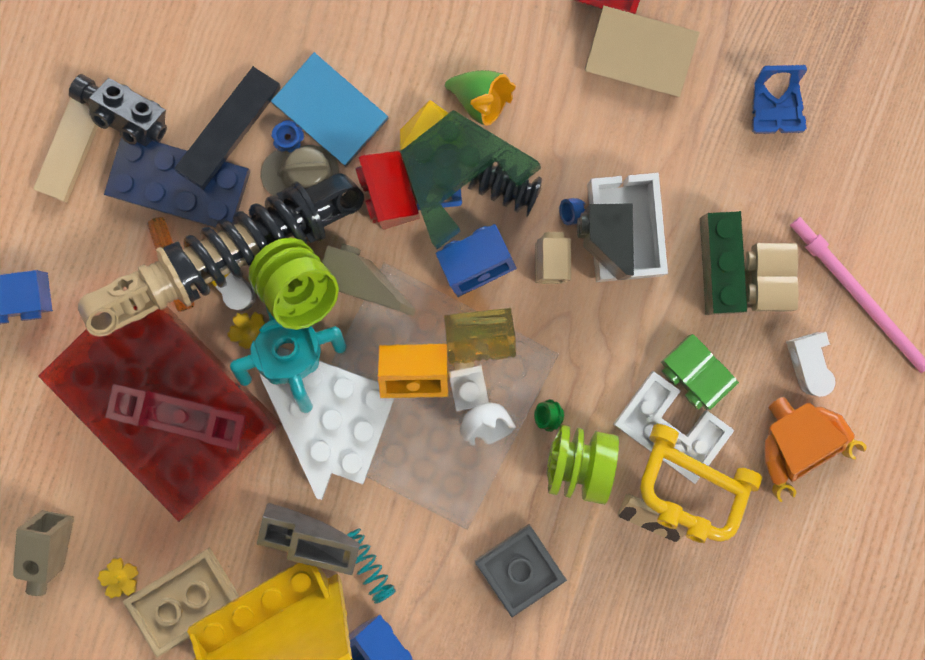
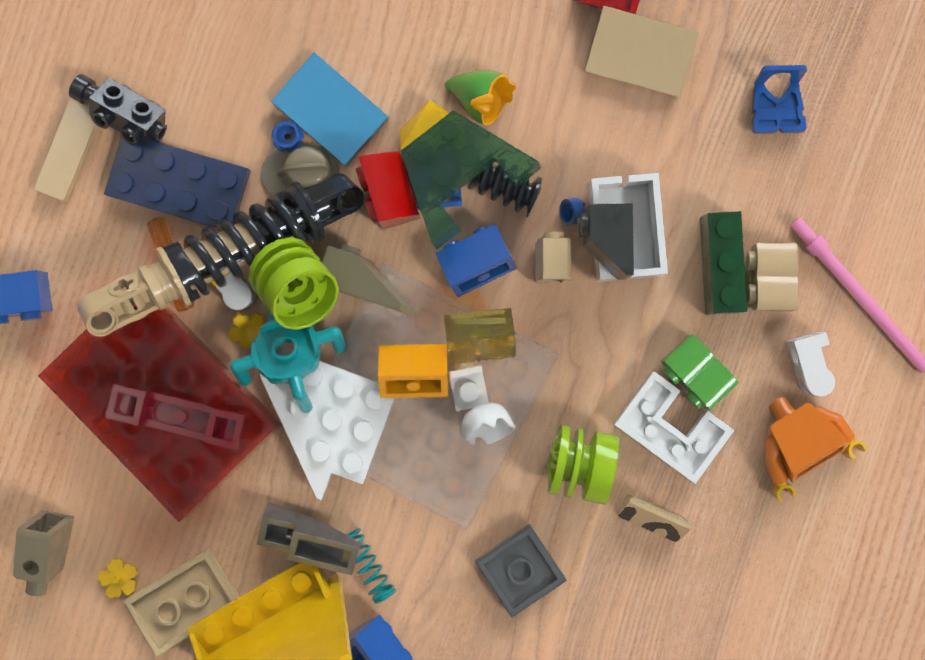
(227, 128): black tile -> none
(549, 415): green plate -> none
(670, 513): yellow bar -> none

